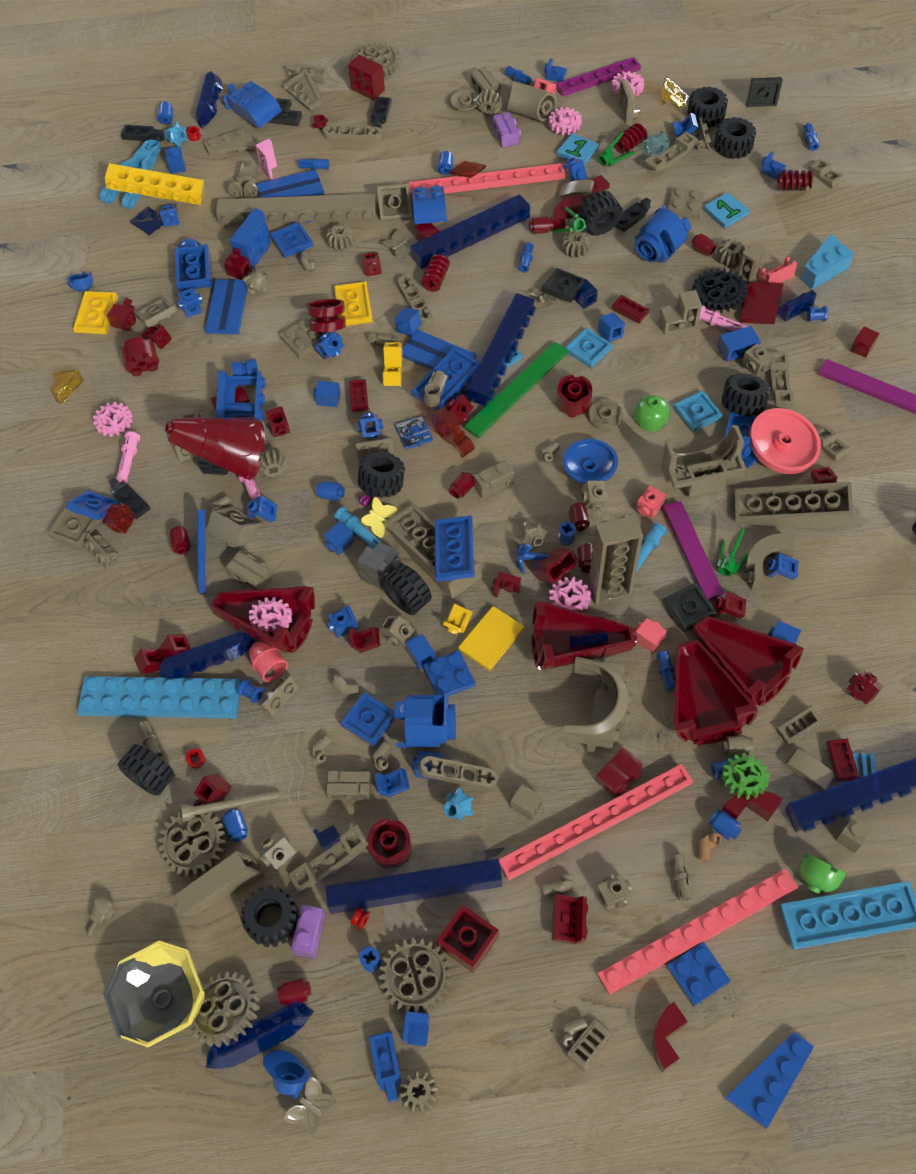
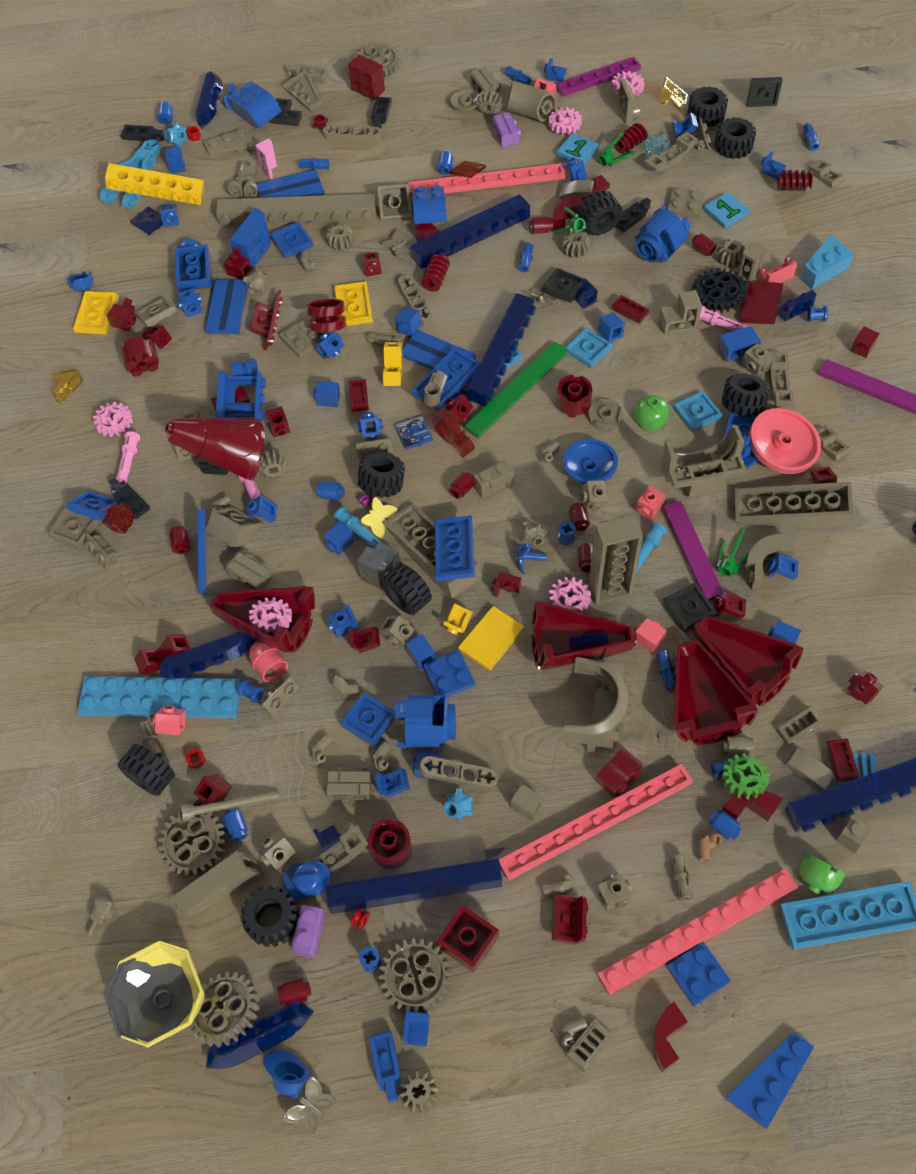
(170, 720): none -> coral brick
(264, 319): none -> dark red bracket
(306, 879): none -> blue piece
(556, 565): dark red brick -> none

